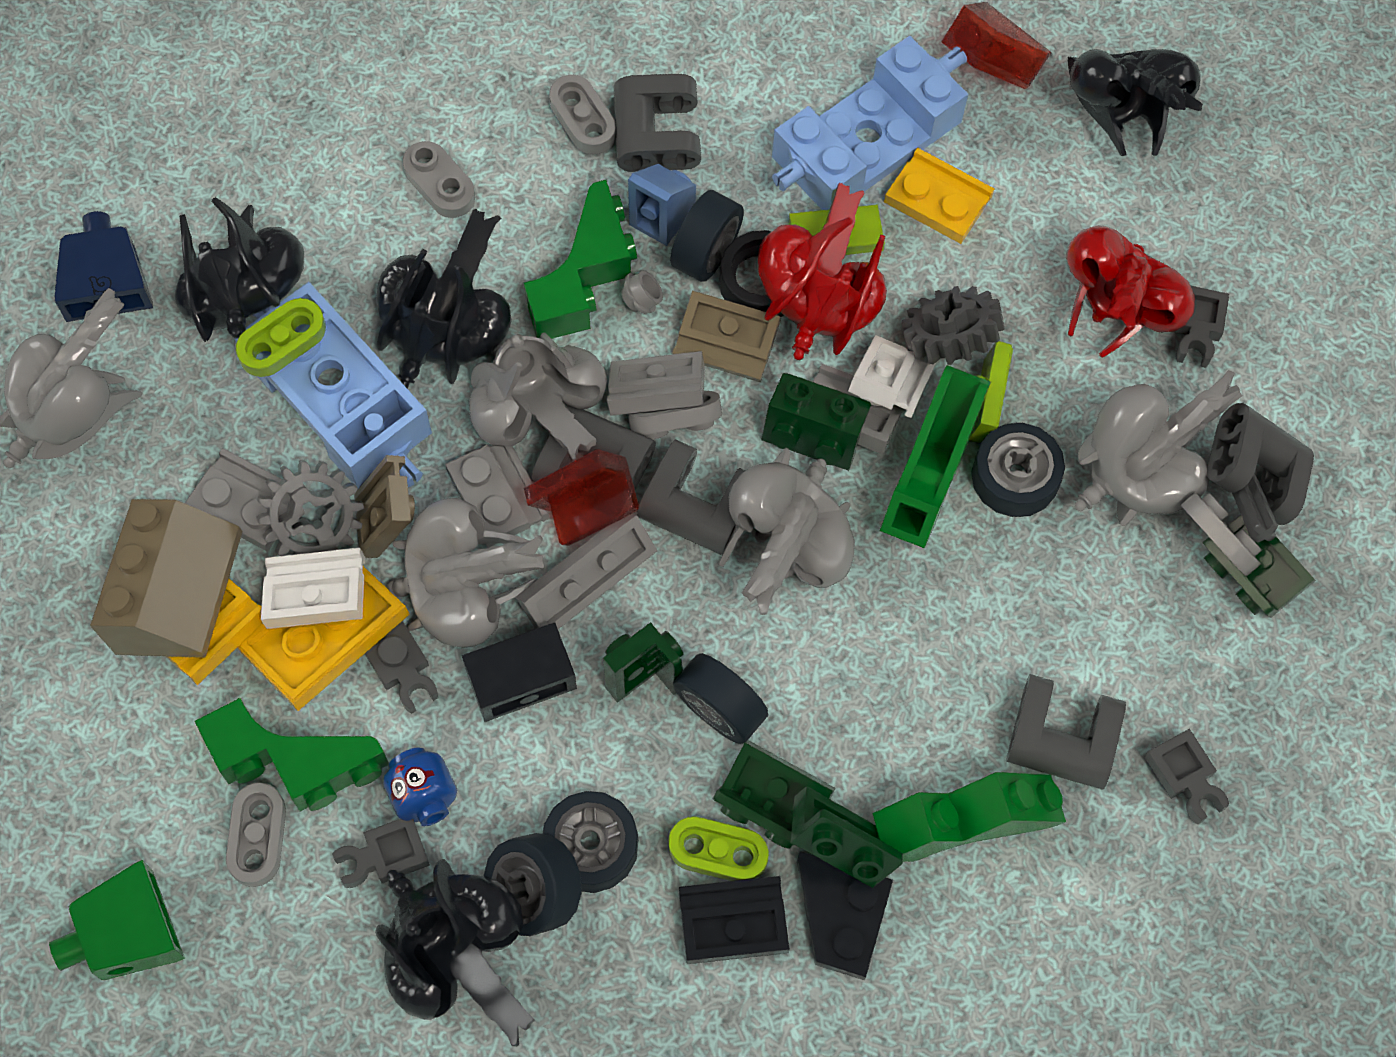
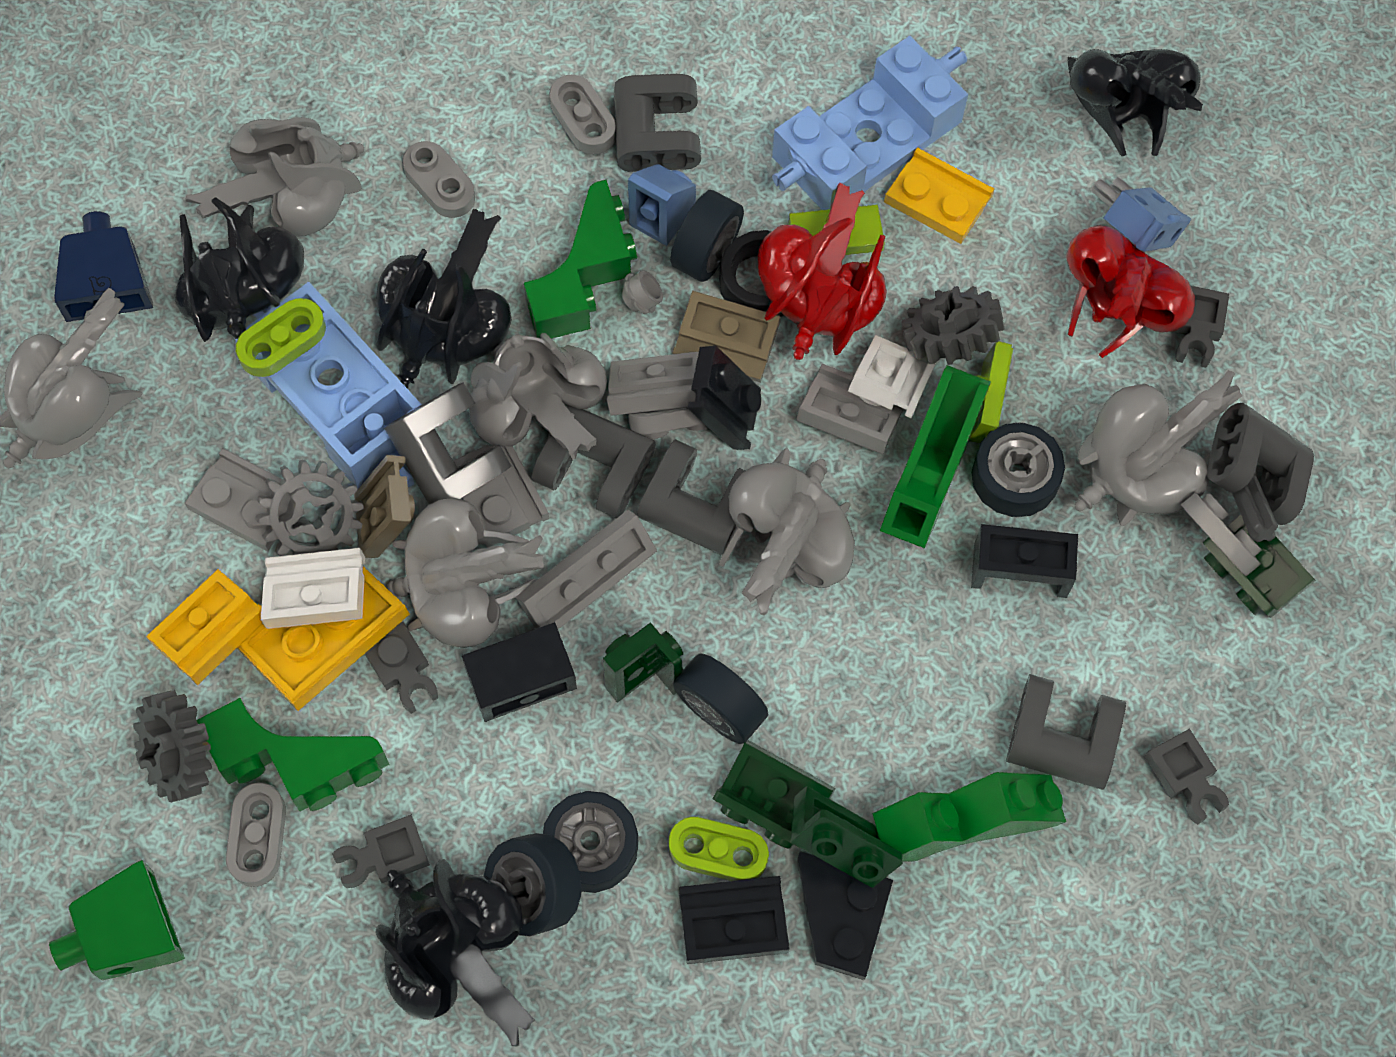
(165, 580): dark tan slope -> none
(172, 746): none -> dark grey gear
(292, 166): none -> light grey hair
(420, 786): blue head -> none
(429, 459): none -> dark grey connector
(585, 495): clear red panel -> none
(724, 397): none -> black plate
(815, 421): dark green bracket -> none
(996, 44): clear red slope -> none
(1025, 556): none -> black panel
(1141, 214): none -> medium blue piece

